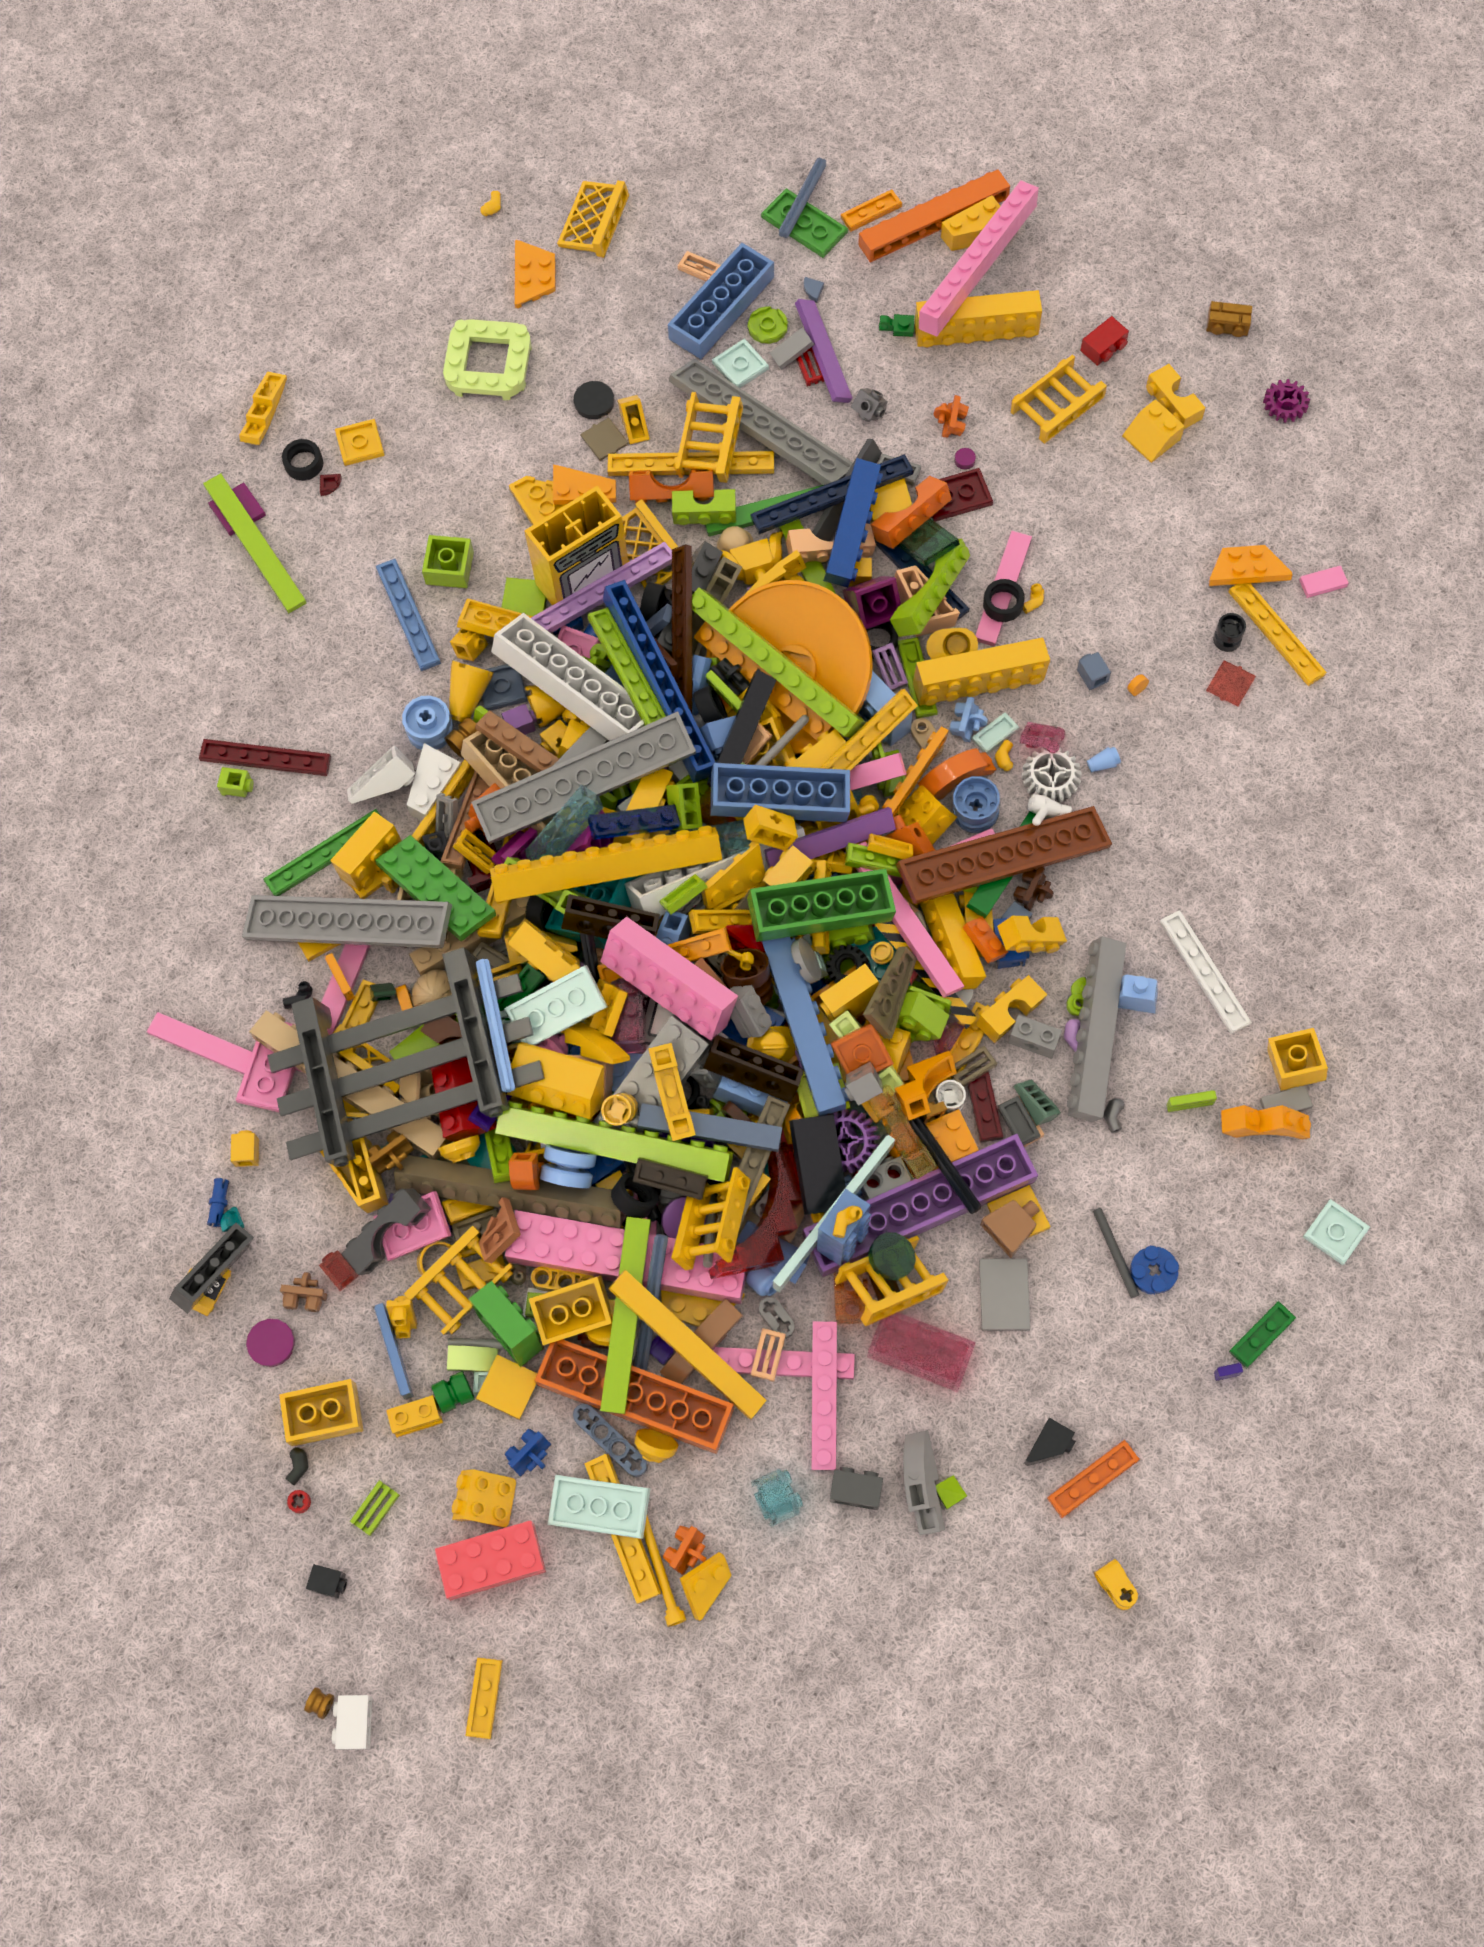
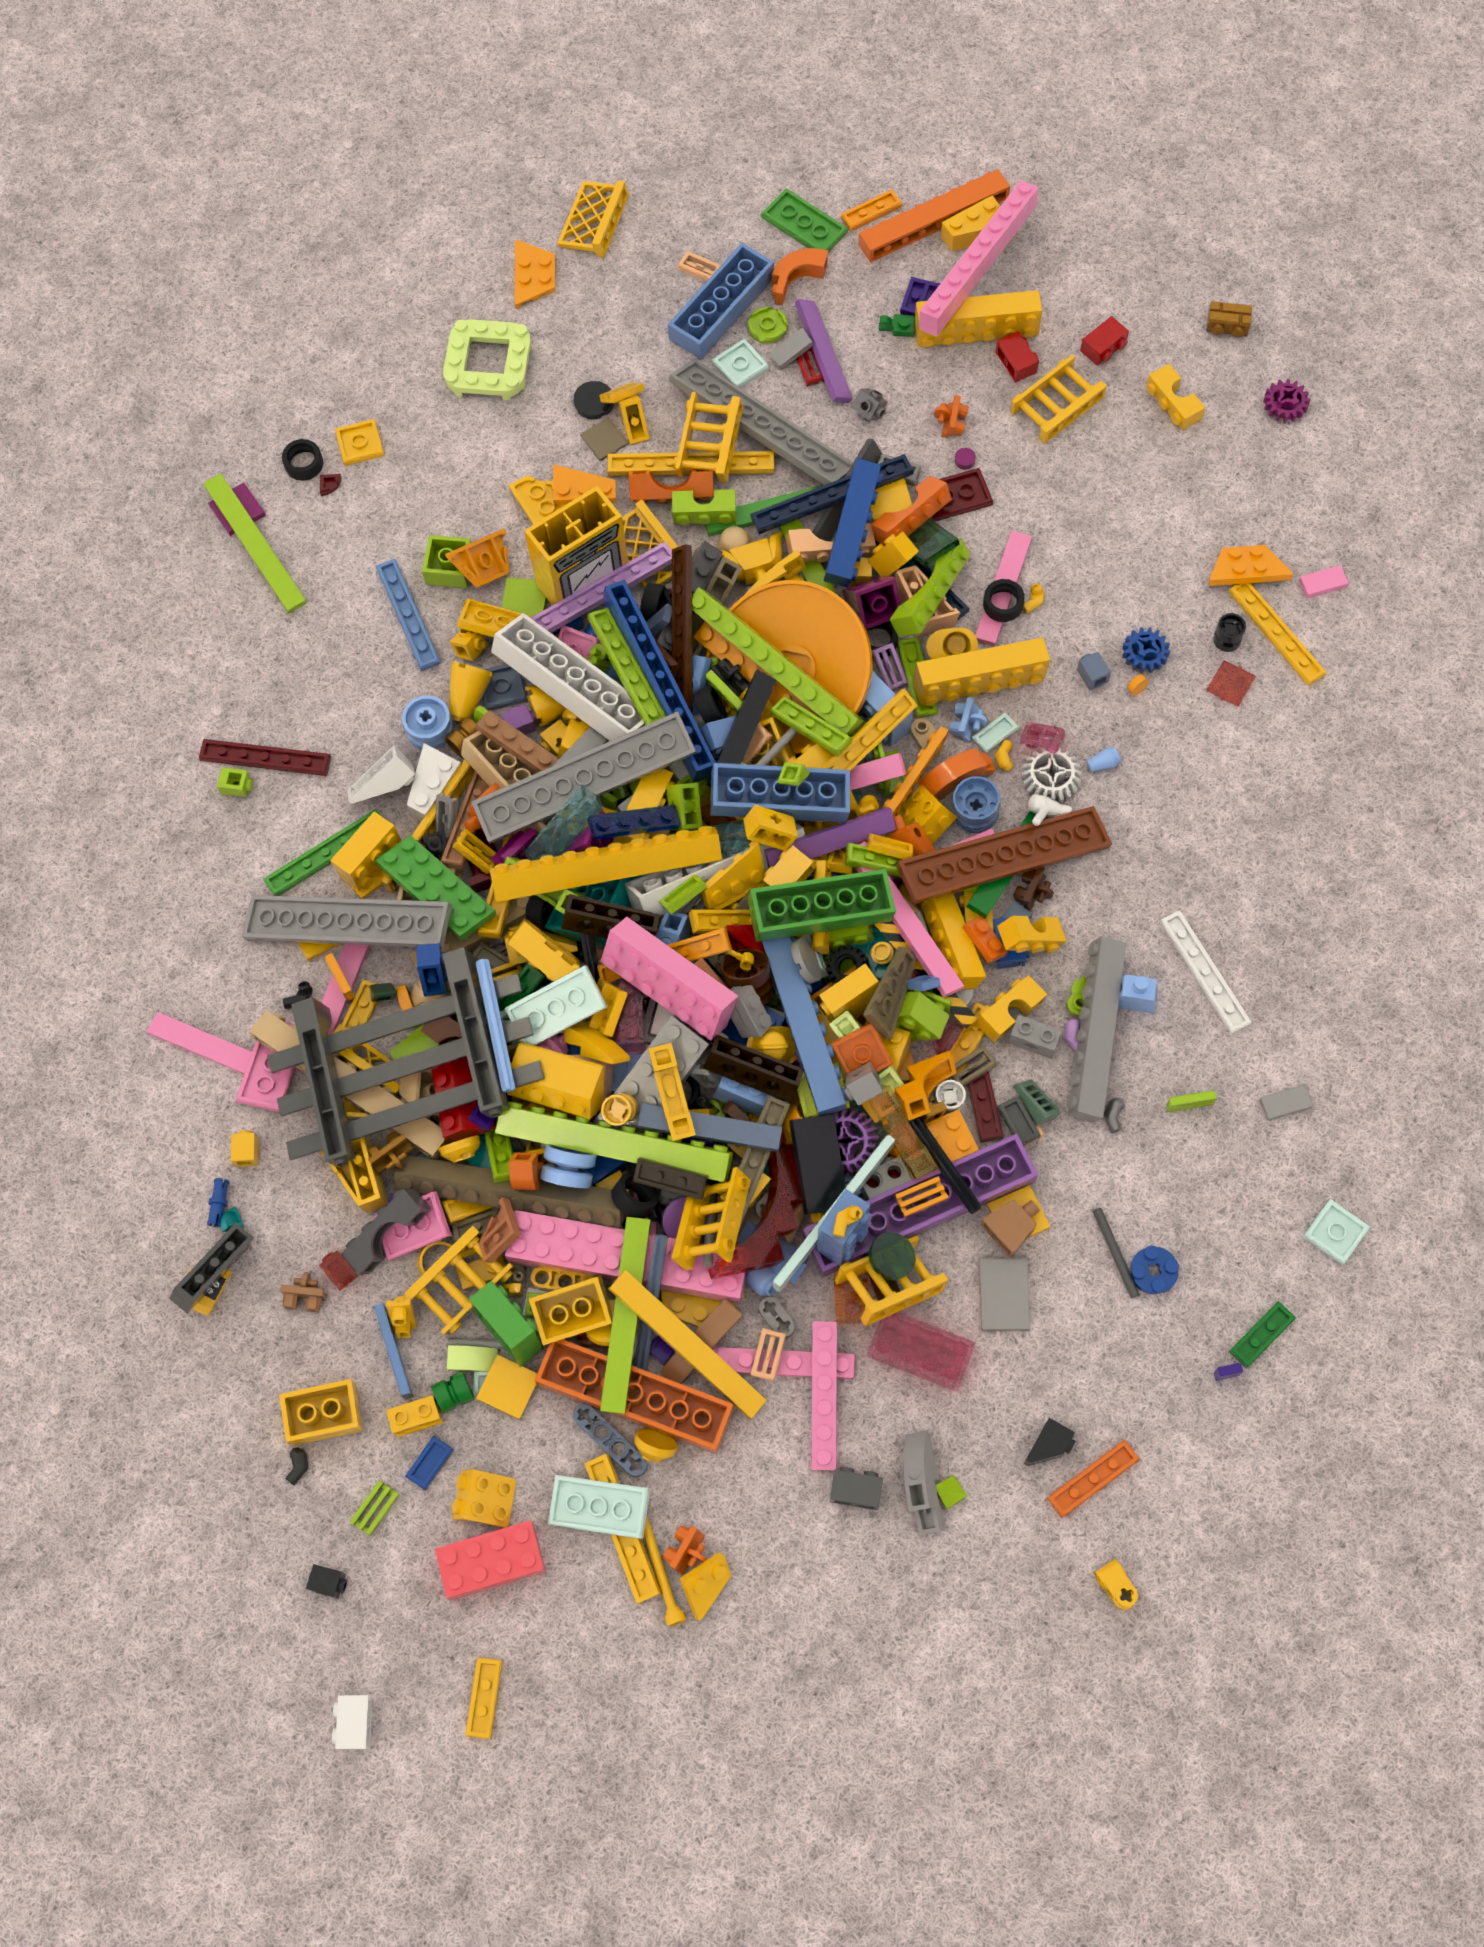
(263, 408): yellow slope -> none
(270, 1342): magenta tile -> none
(306, 1501): red bush -> none
(319, 1703): pearl gold wheel -> none
(429, 1462): none -> blue tile
(431, 969): none -> blue brick
(482, 559): none -> light orange wing
(492, 206): yellow arm -> none
(513, 1289): none -> yellow tile
(530, 1454): blue hips -> none
(622, 392): none -> yellow tile
(777, 1497): clear light blue brick -> none
(793, 774): none -> lime slope
(797, 264): none -> orange arch
(802, 197): sand blue axle -> none
(810, 726): none -> lime tile
(813, 288): sand blue tile -> none
(893, 554): none -> yellow brick
(917, 291): none -> dark purple wing
(923, 983): none -> medium blue tile
(939, 1189): none -> light orange tile
(1017, 356): none -> red brick
(1146, 658): none -> blue gear
(1154, 431): yellow slope -> none
(1276, 1120): light orange arch -> none
(1297, 1059): yellow brick -> none

